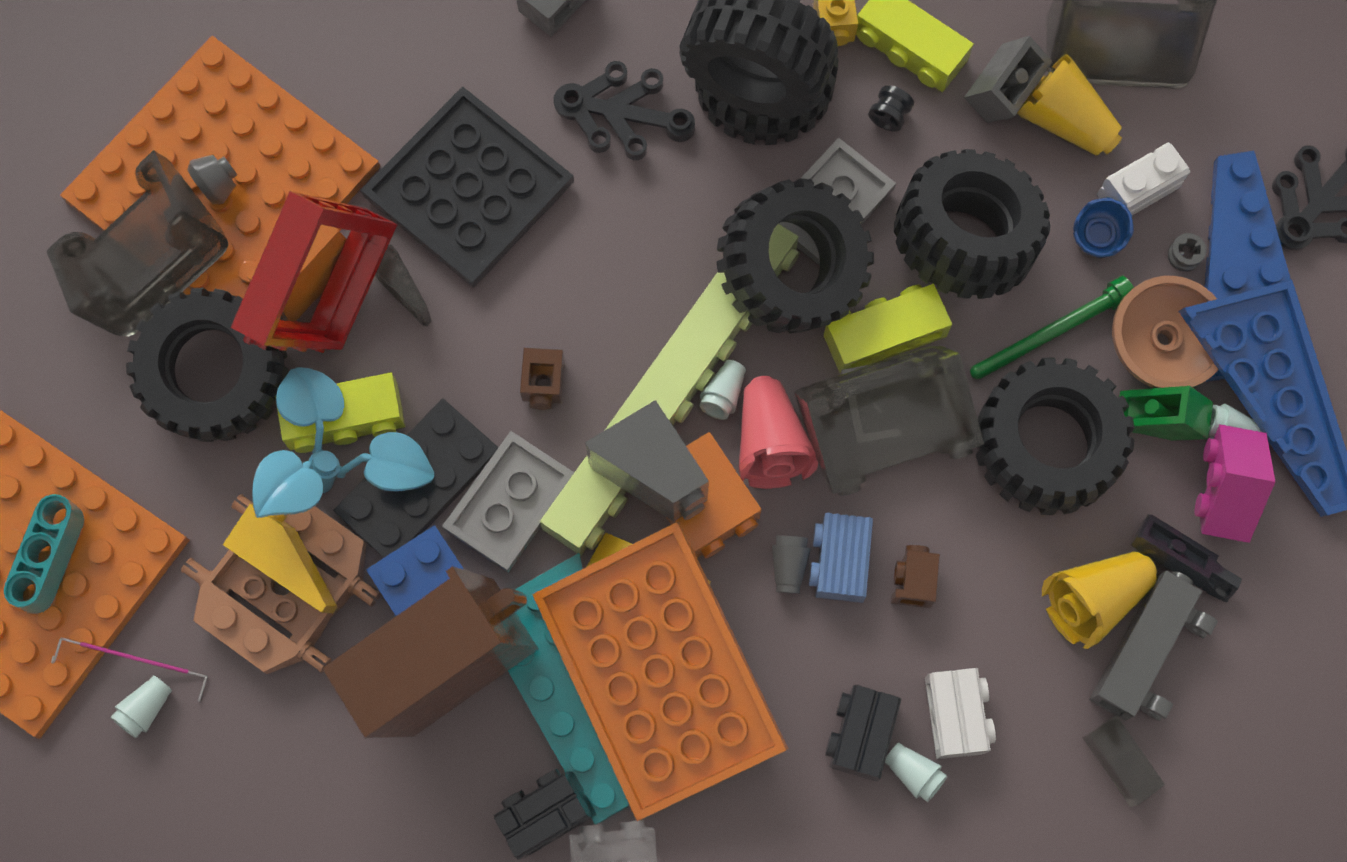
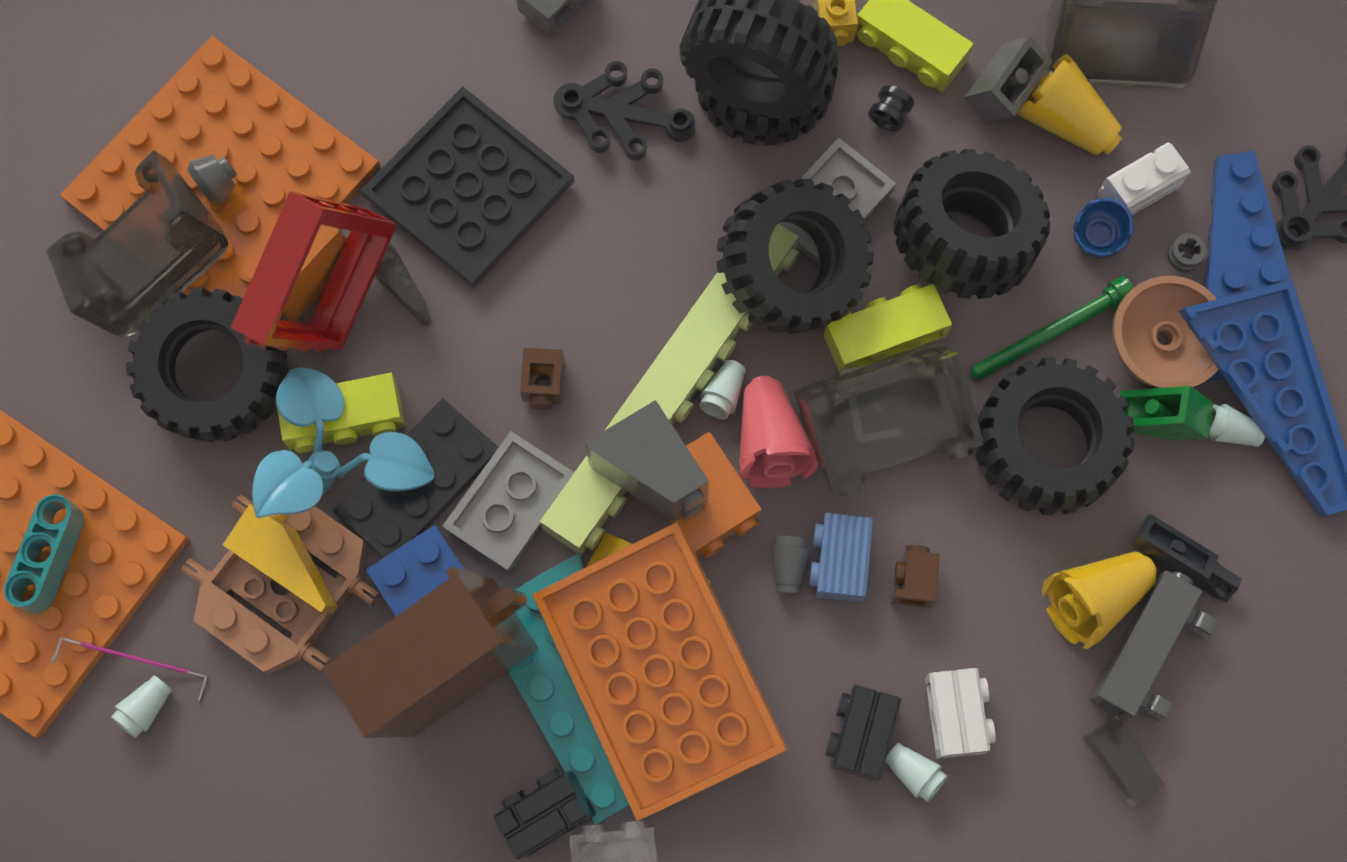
(1237, 483): dark pink brick -> none

